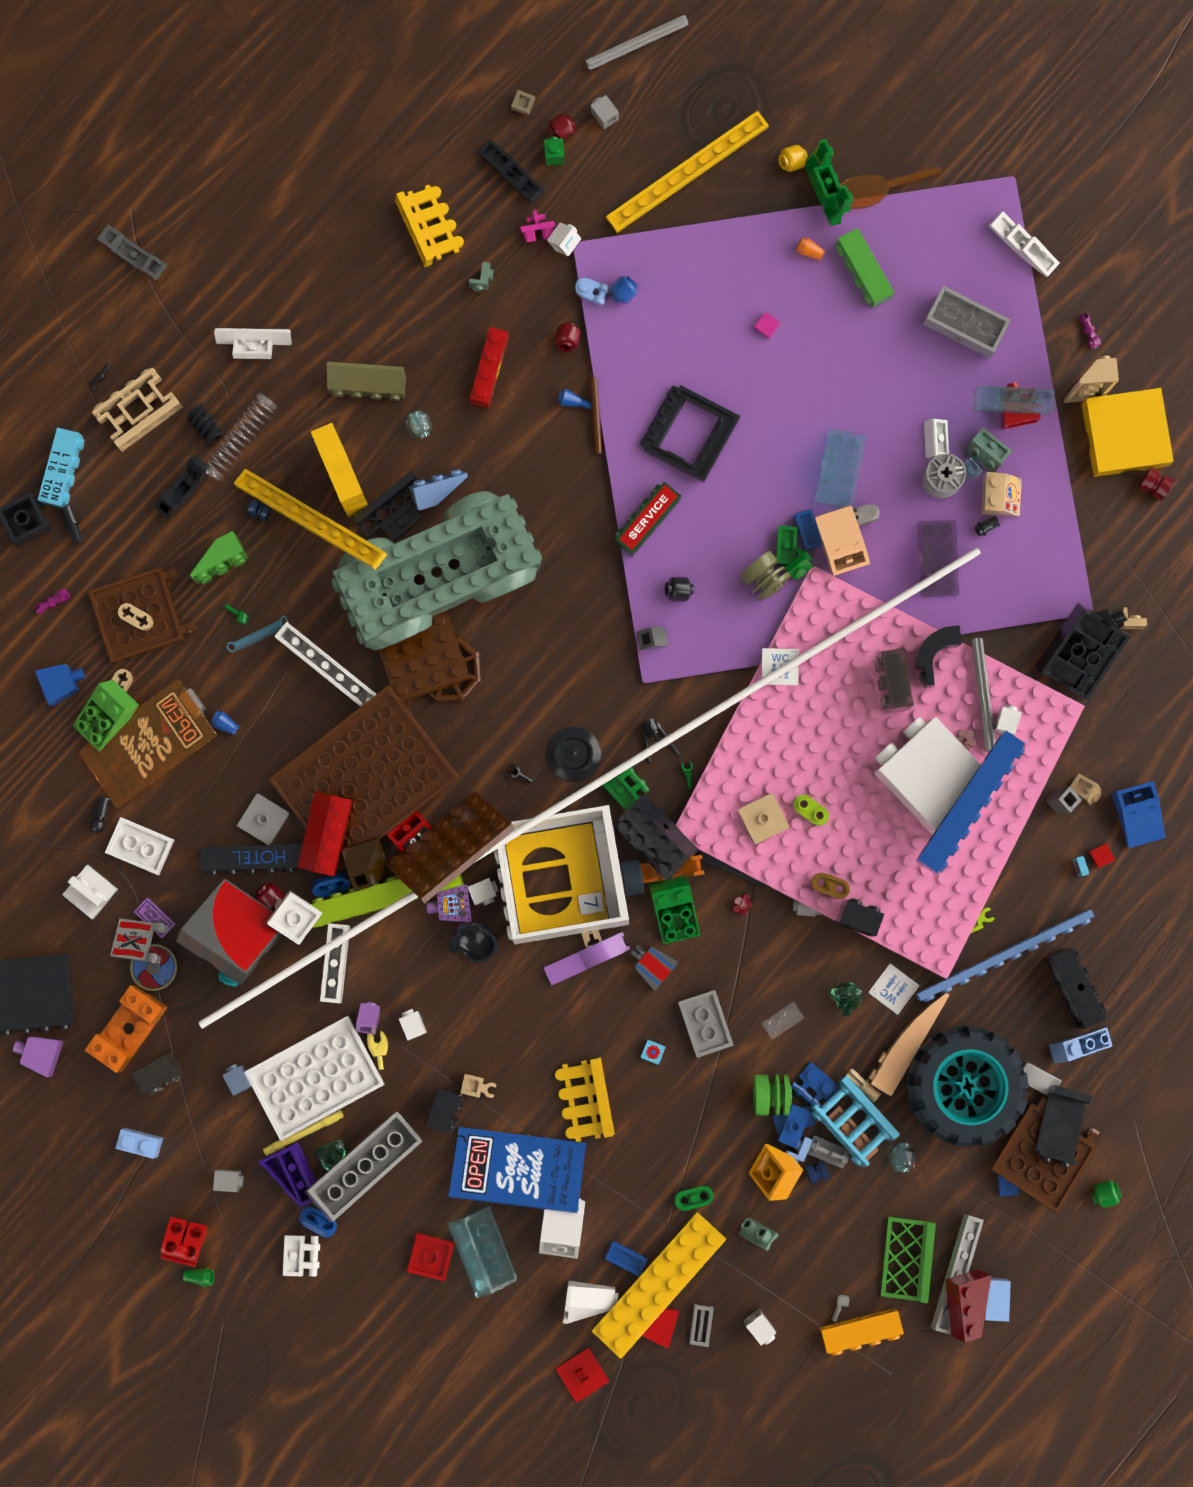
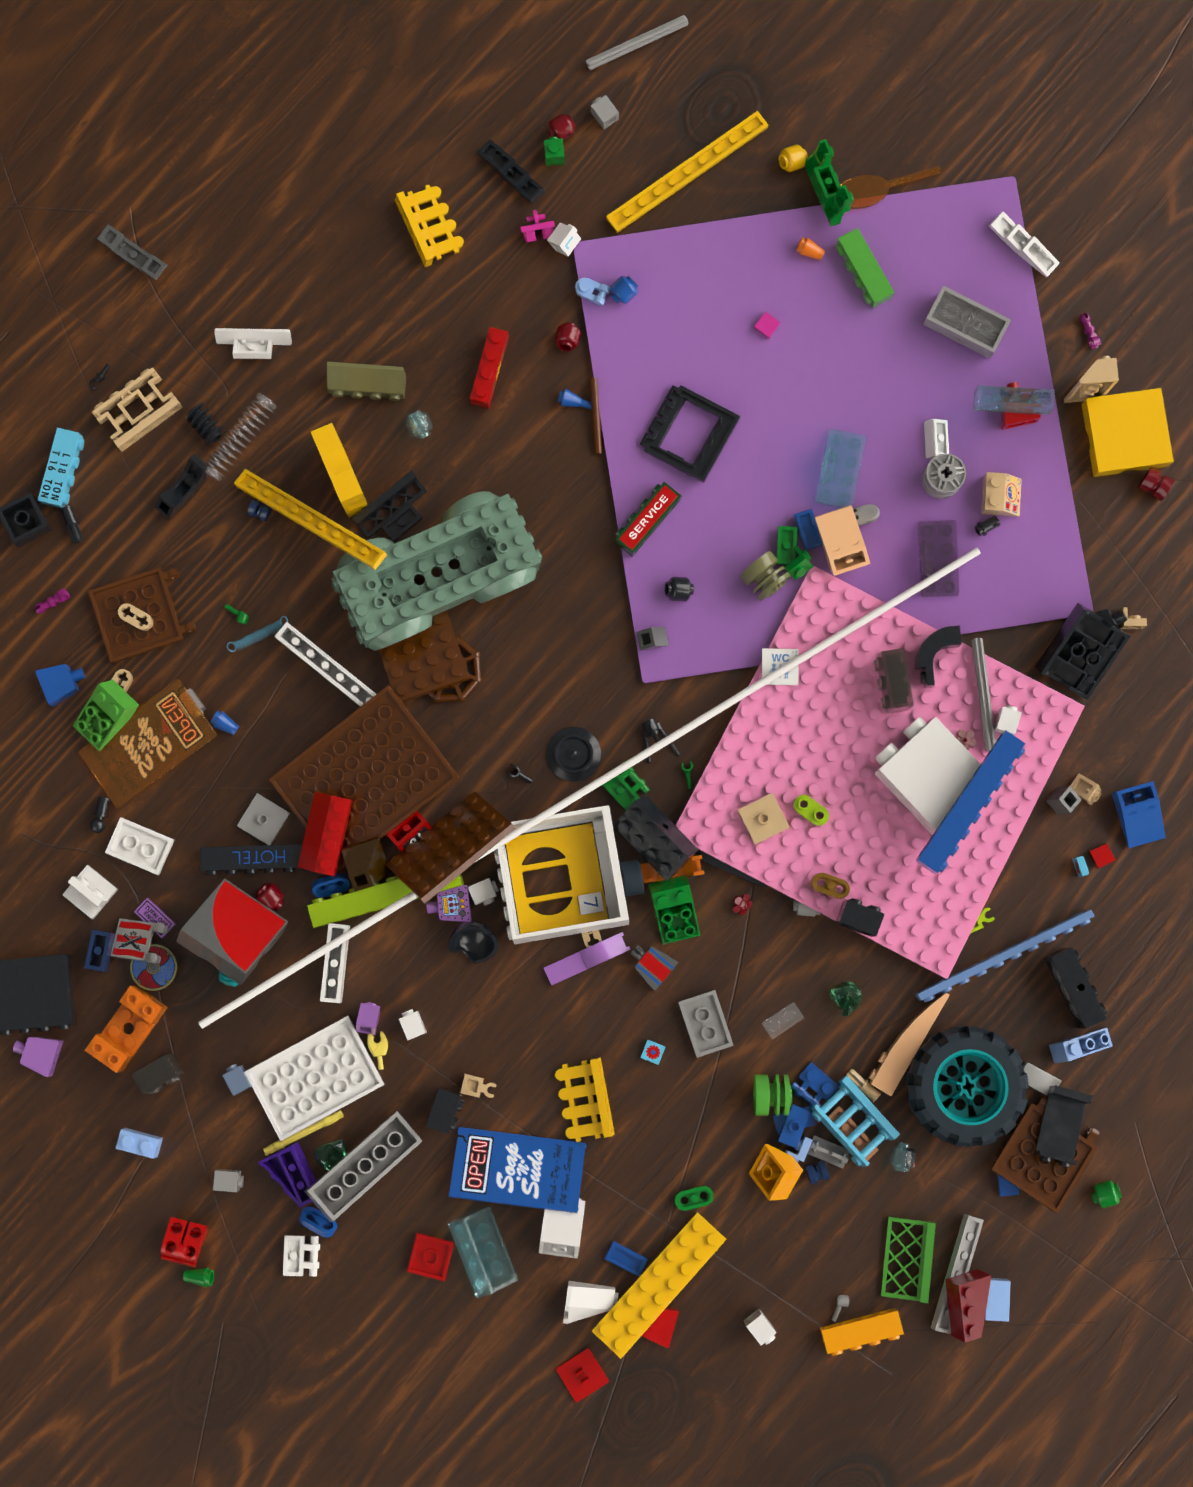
(99, 951): none -> dark blue brick
(220, 556): bright green slope -> none
(293, 917): white bracket -> none
(434, 491): medium blue slope -> none
(486, 276): sand green bracket -> none
(523, 102): dark tan plate -> none
(693, 1325): light grey tile -> none
(757, 1233): sand green hips -> none
(893, 989): white sticker -> none
(972, 468): clear light blue plate -> none
(988, 450): sand green bracket -> none

